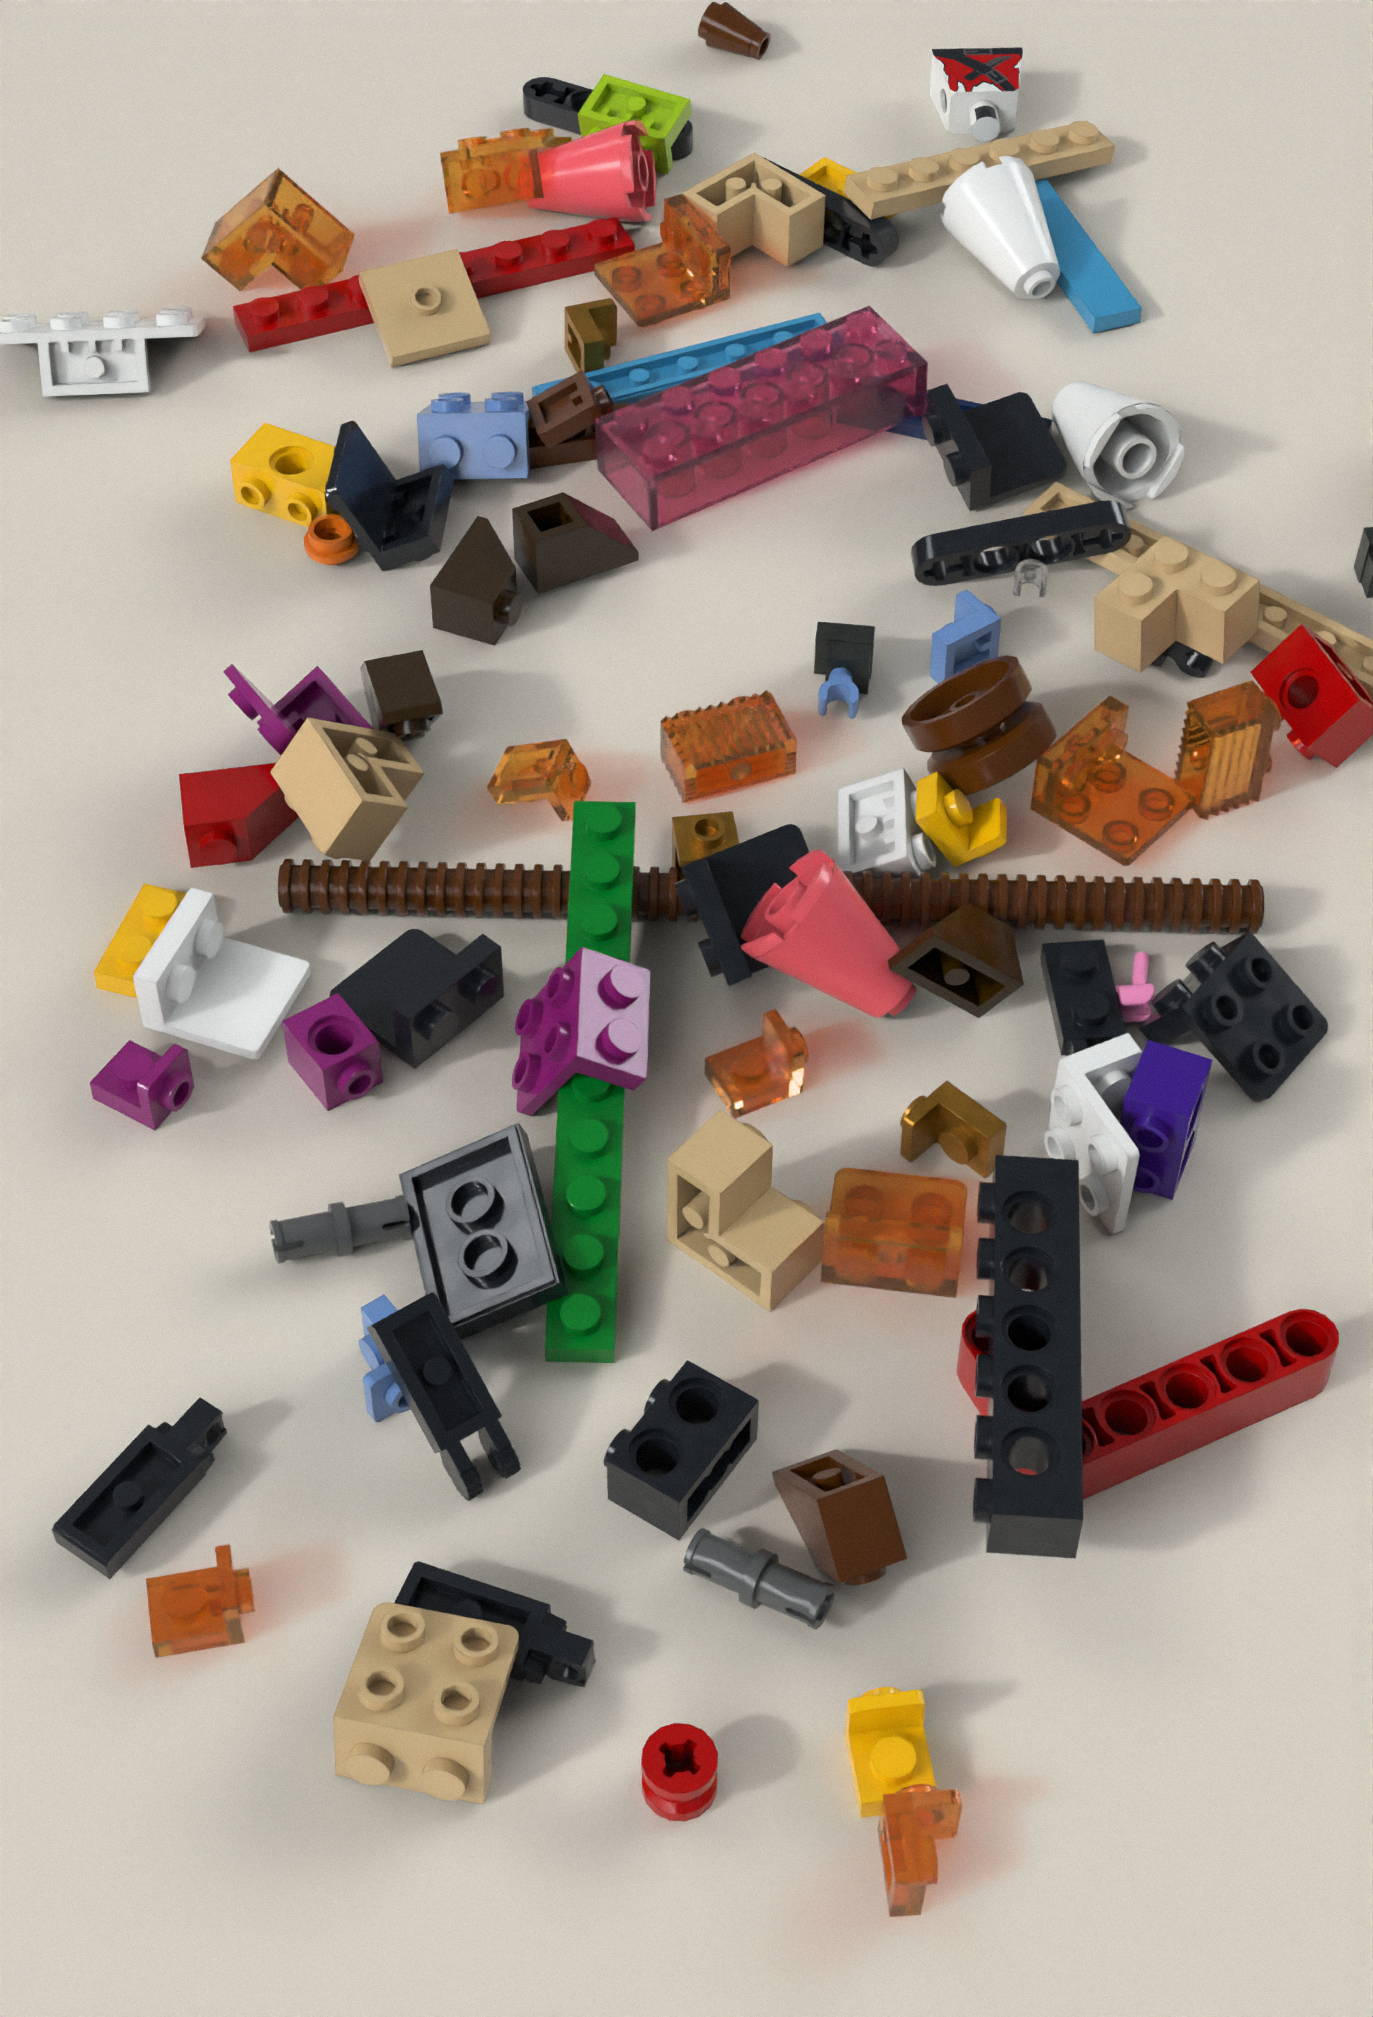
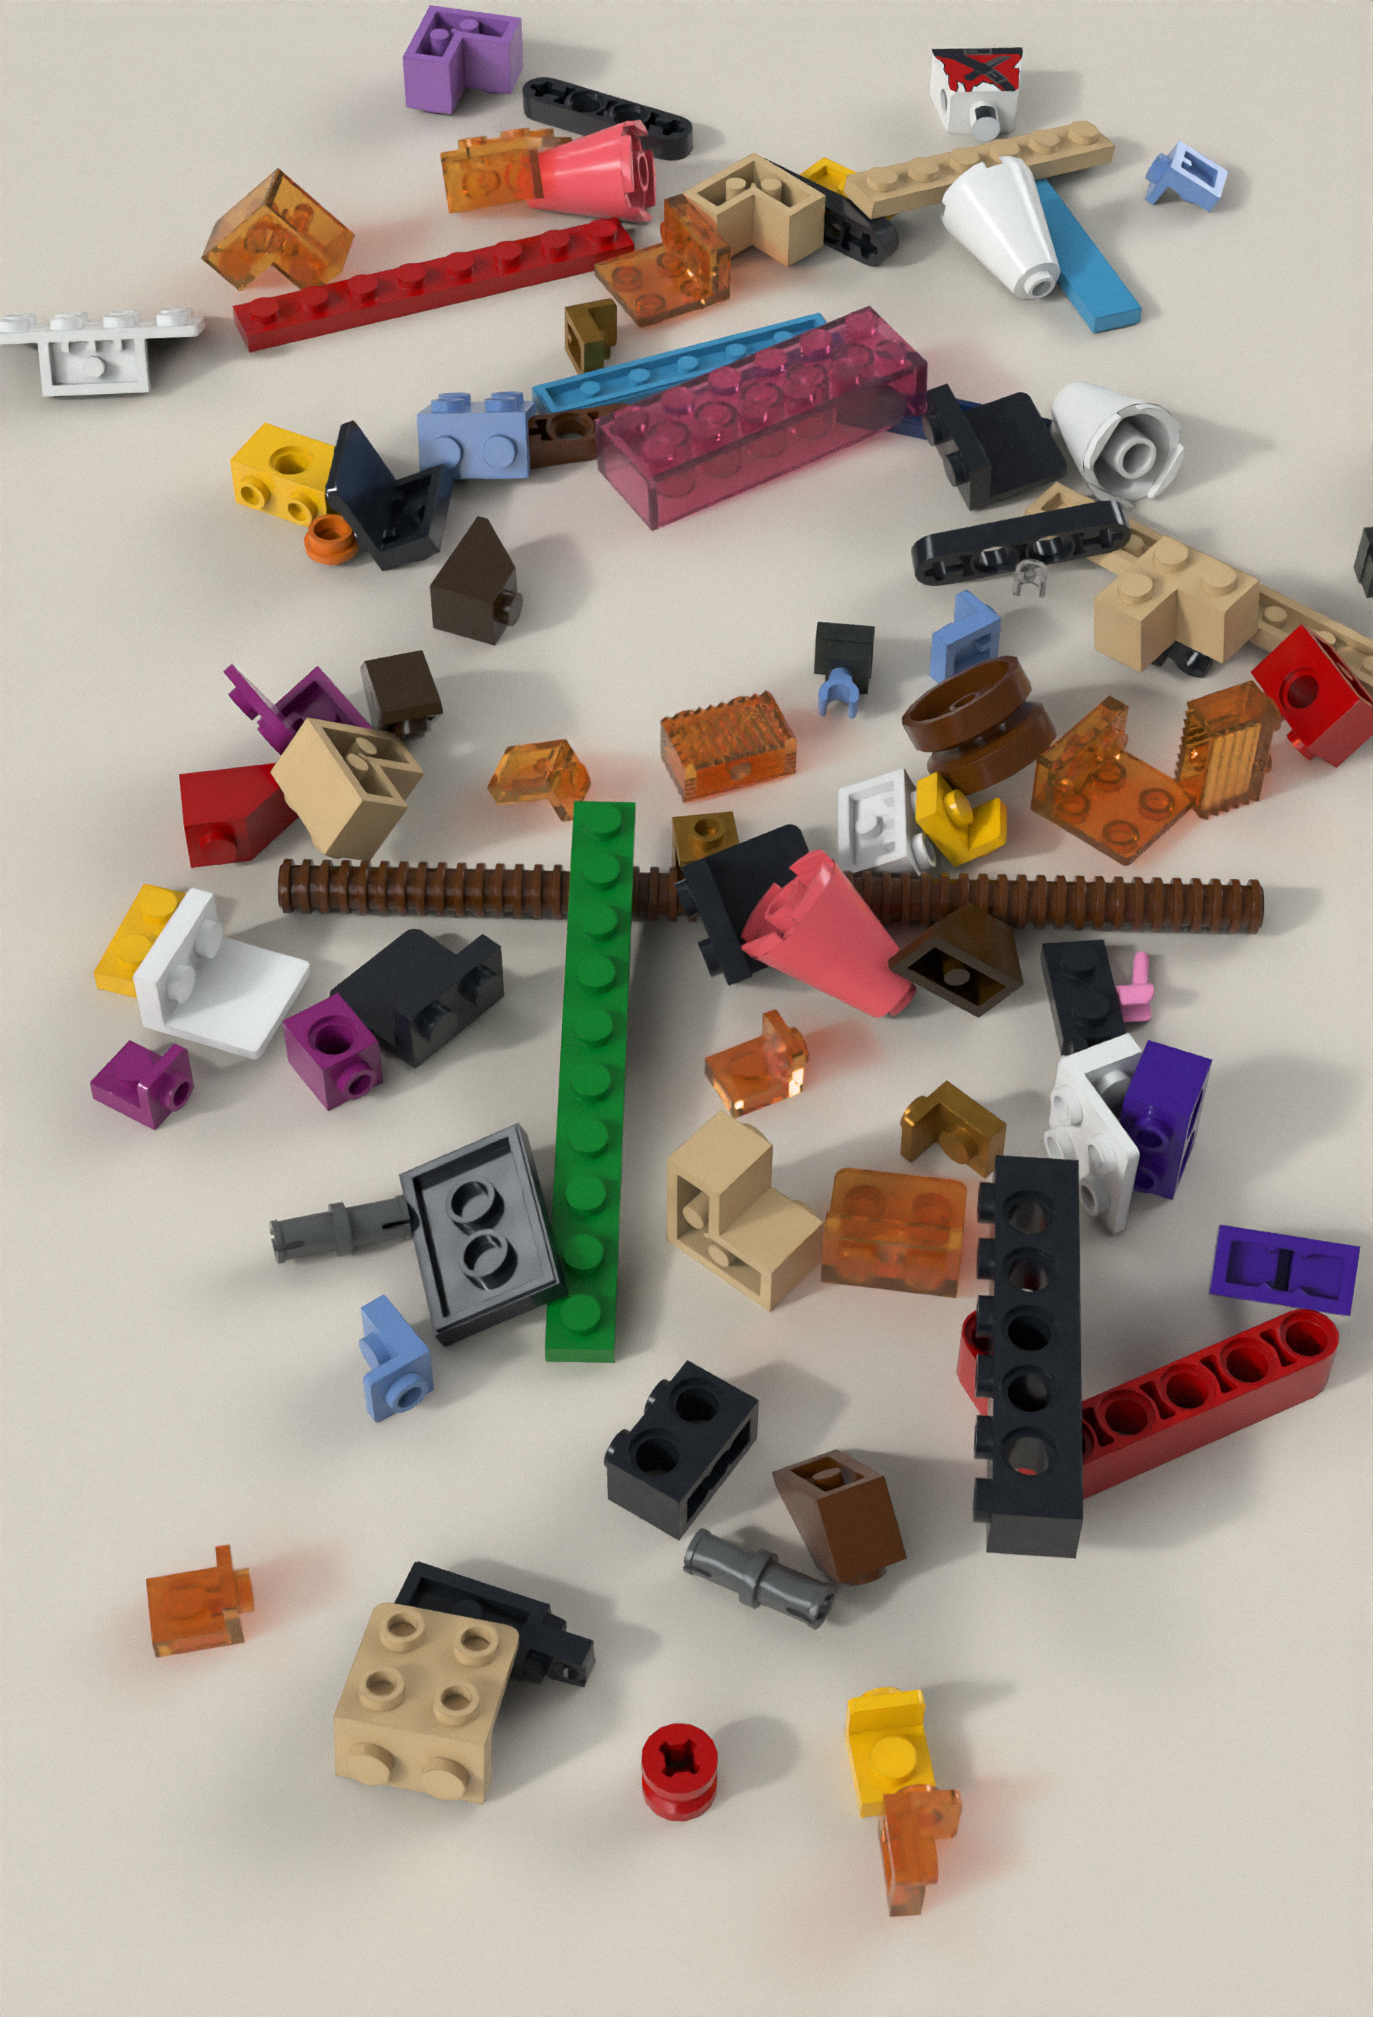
(140, 1489): black hinge -> none
(424, 307): tan plate -> none
(443, 1390): black hinge -> none
(460, 52): none -> medium lavender brick
(566, 541): dark brown slope -> none
(568, 408): reddish brown bracket -> none
(583, 1022): magenta bracket -> none
(621, 100): lime bracket -> none
(732, 31): reddish brown cone -> none
(1189, 174): none -> medium blue bracket
(1242, 1013): black bracket -> none
(1284, 1270): none -> dark purple brick

